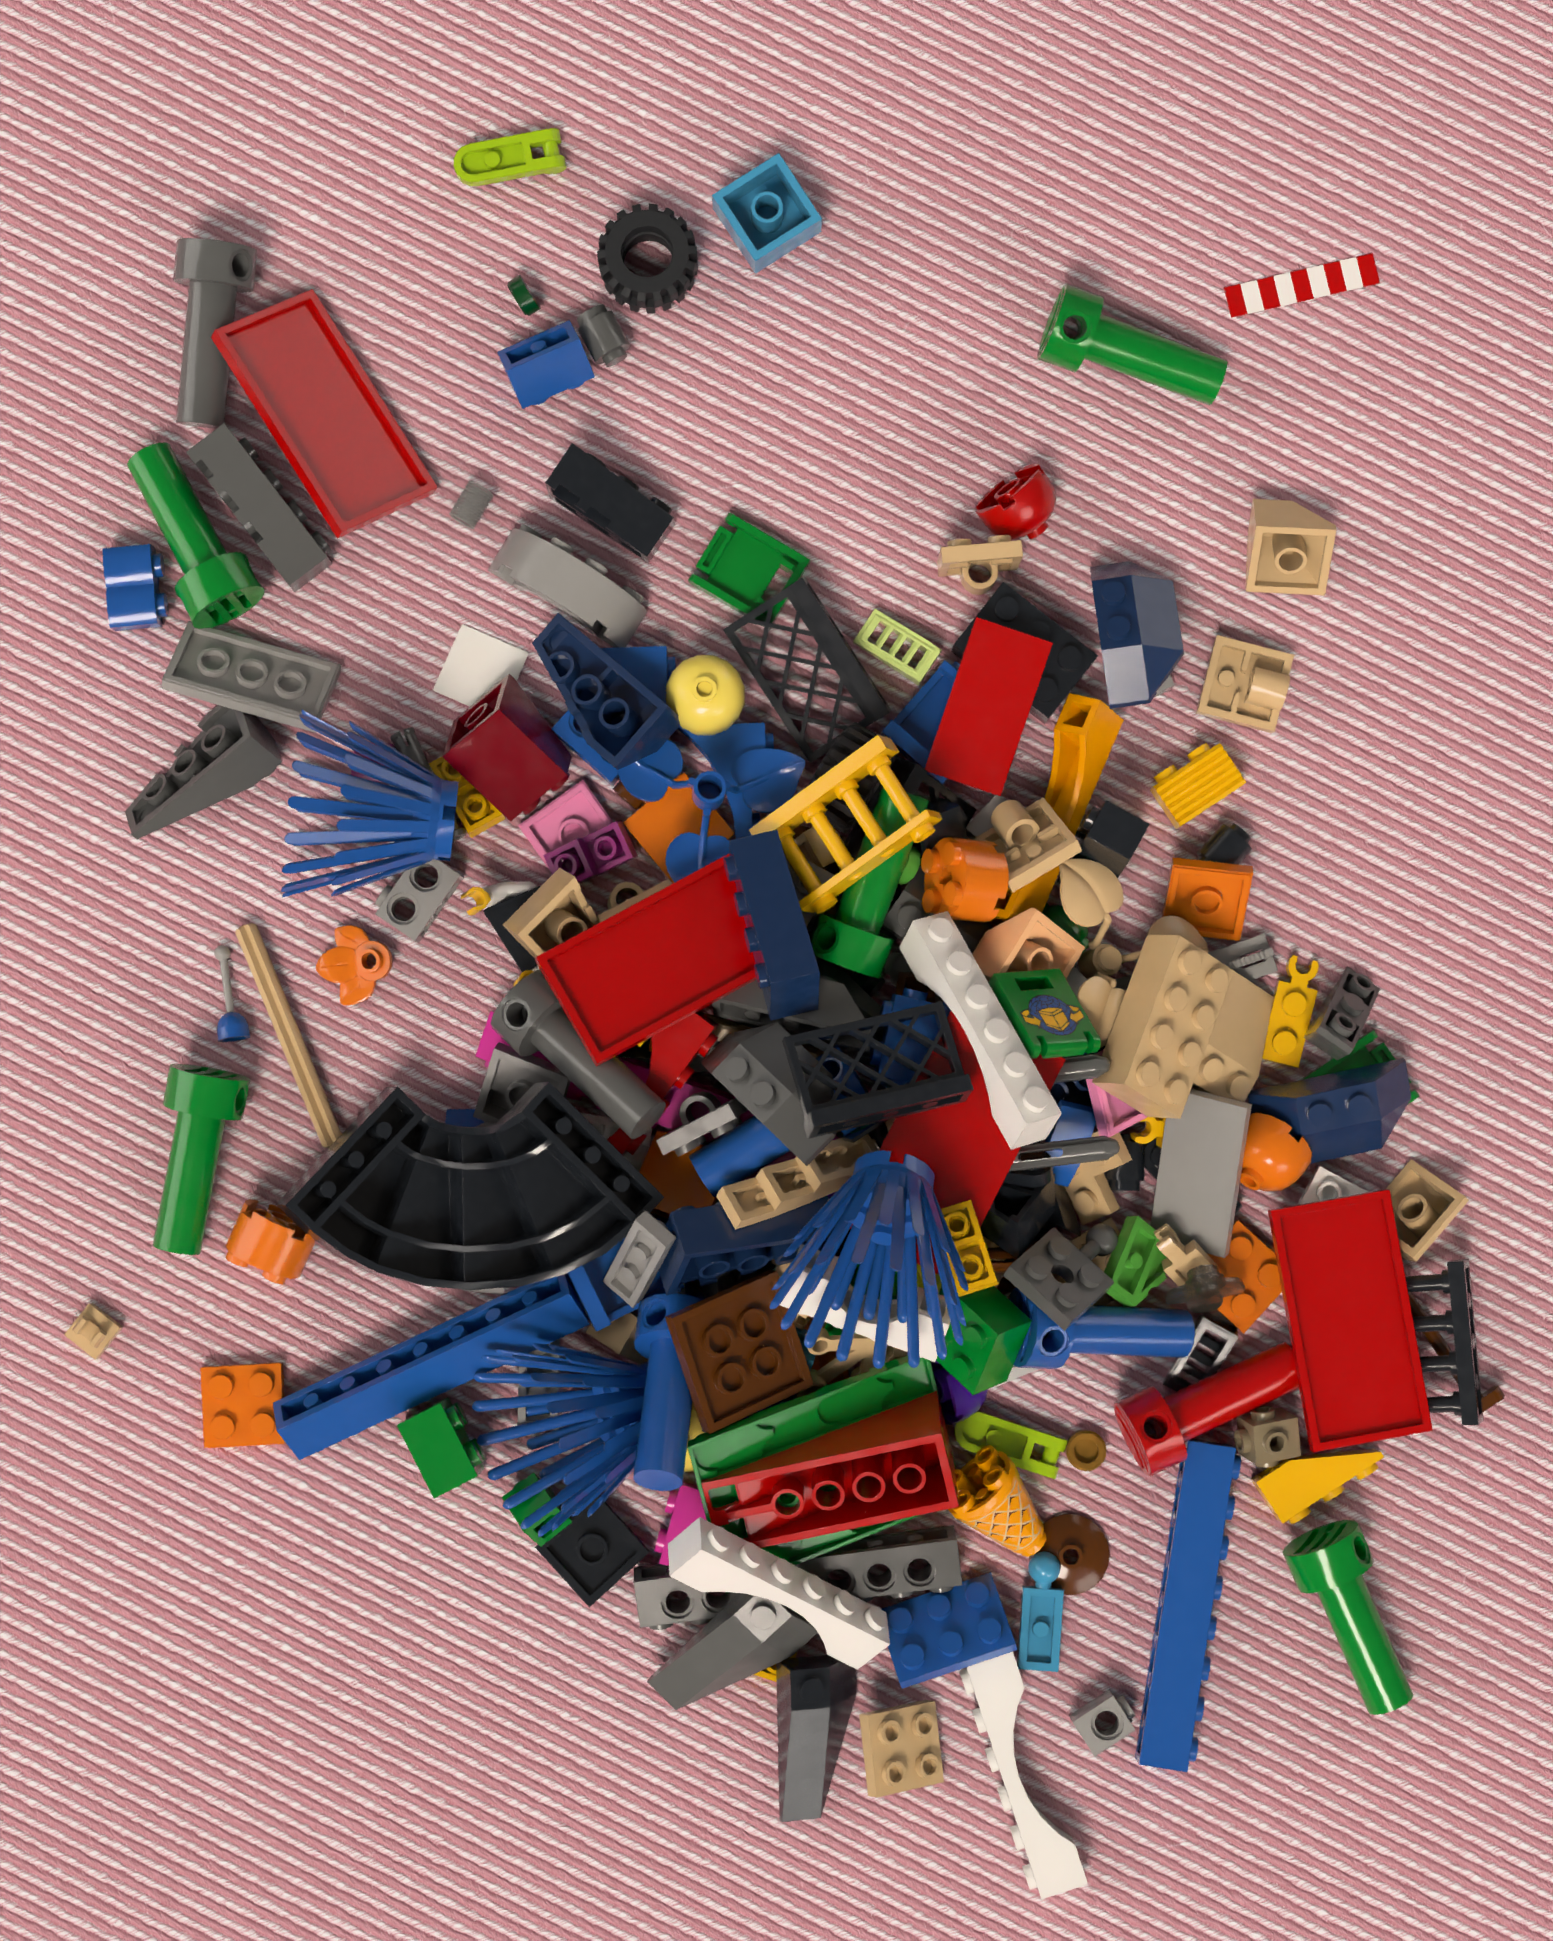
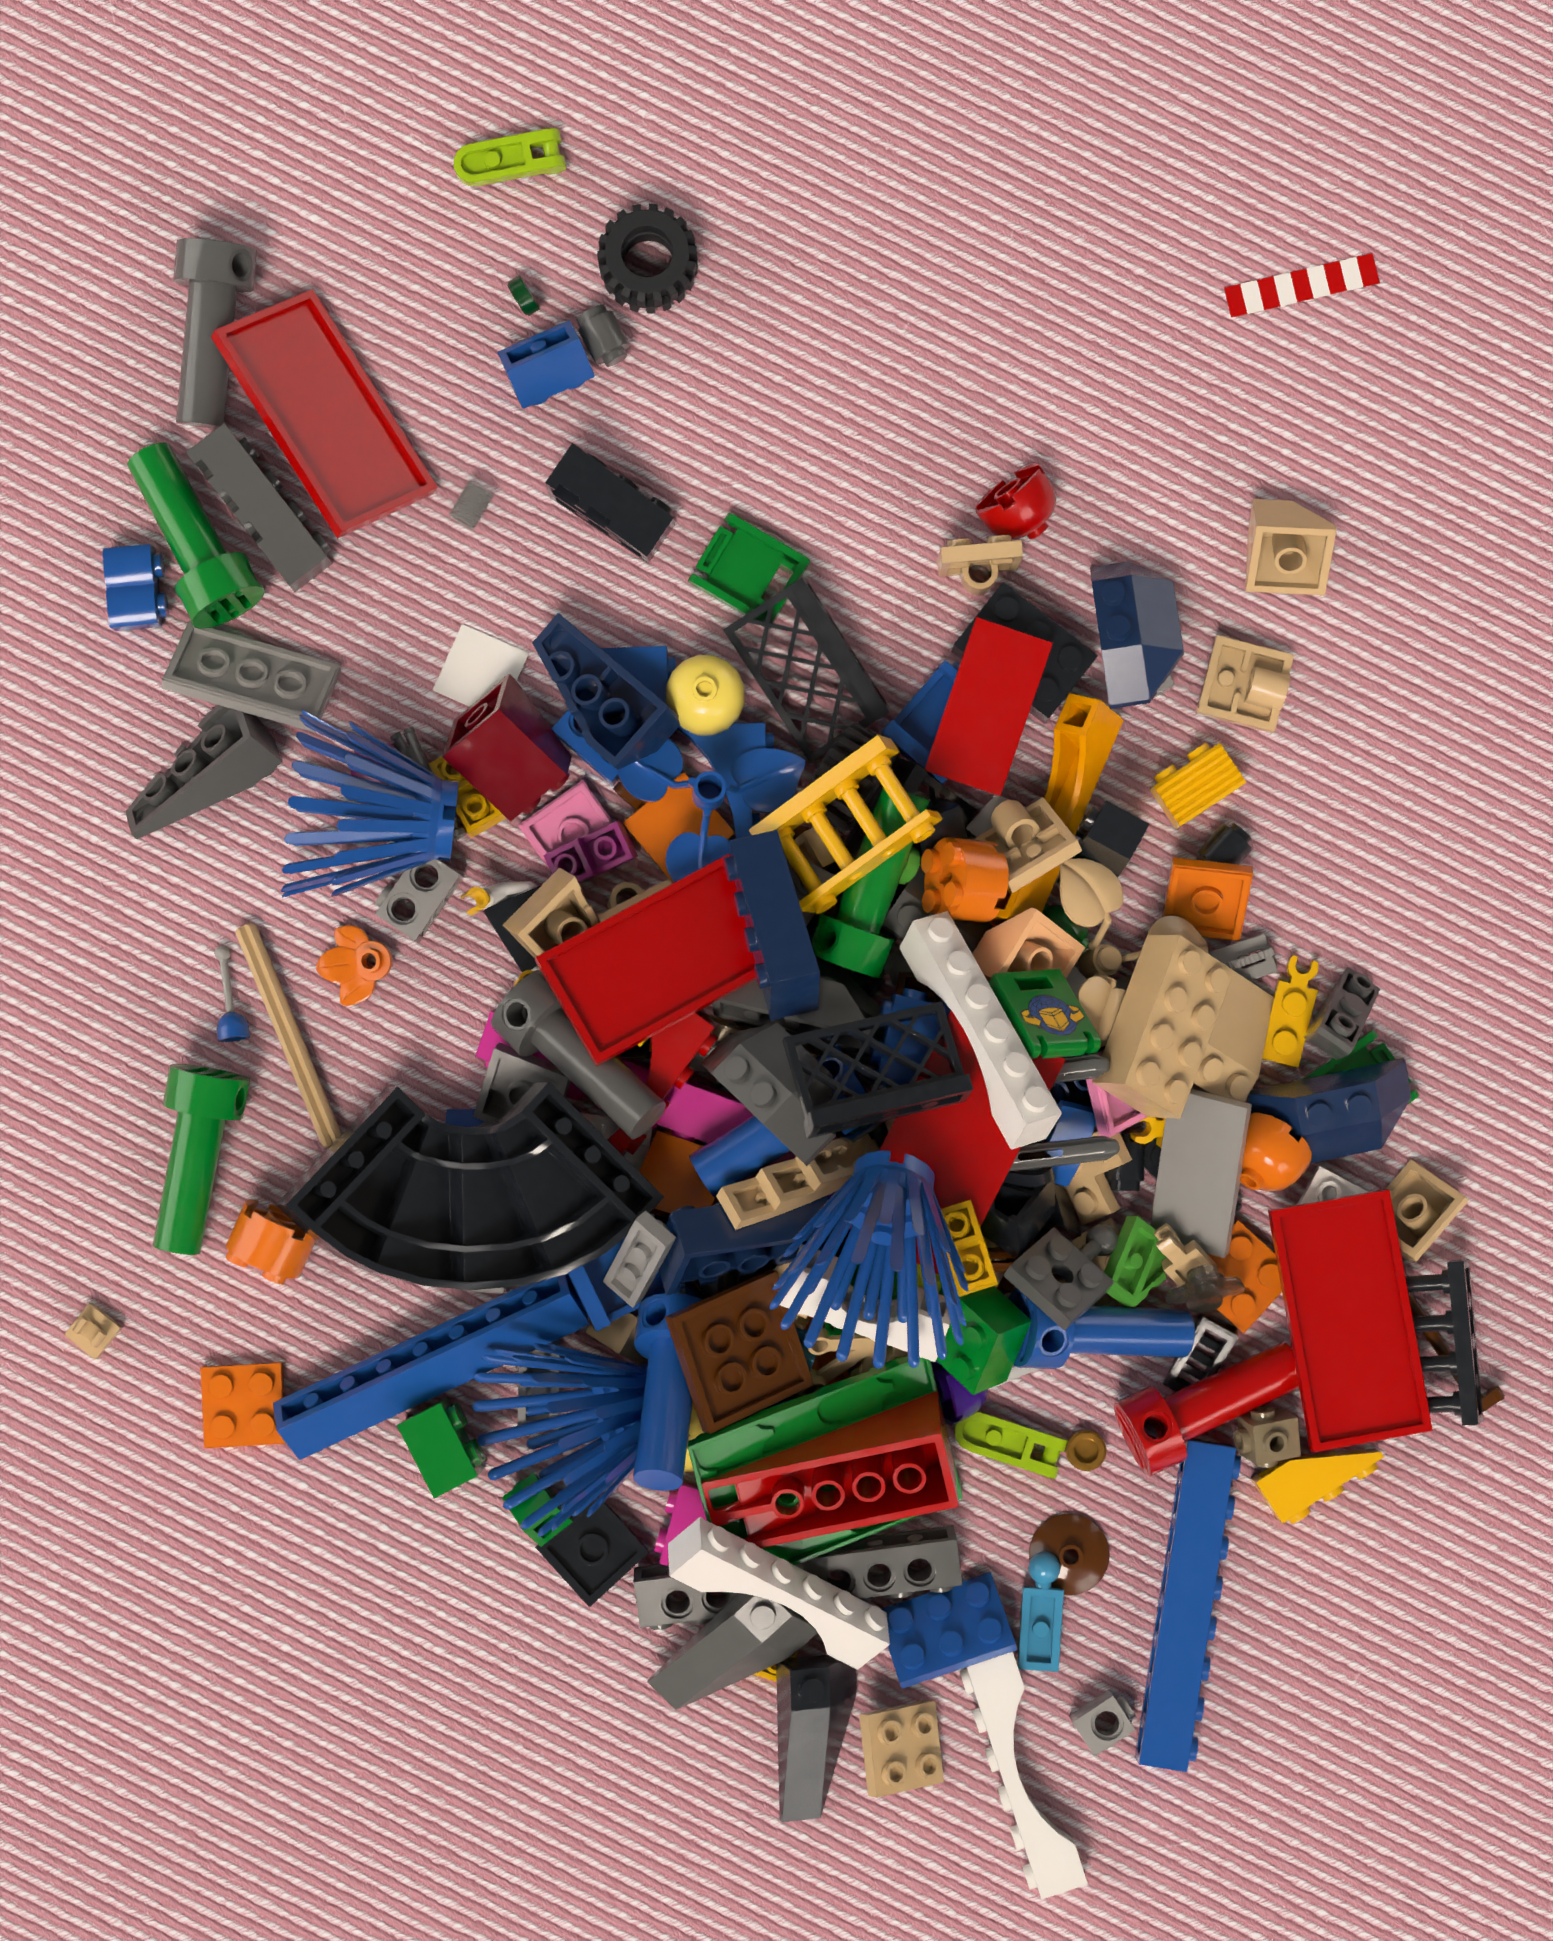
(569, 585): light grey brick -> none
(691, 1134): flat silver plate -> none
(767, 213): dark azure brick -> none
(918, 642): yellowish green slope -> none
(998, 1503): light orange cone -> none
(1126, 348): green piece -> none
(1332, 1564): green piece -> none

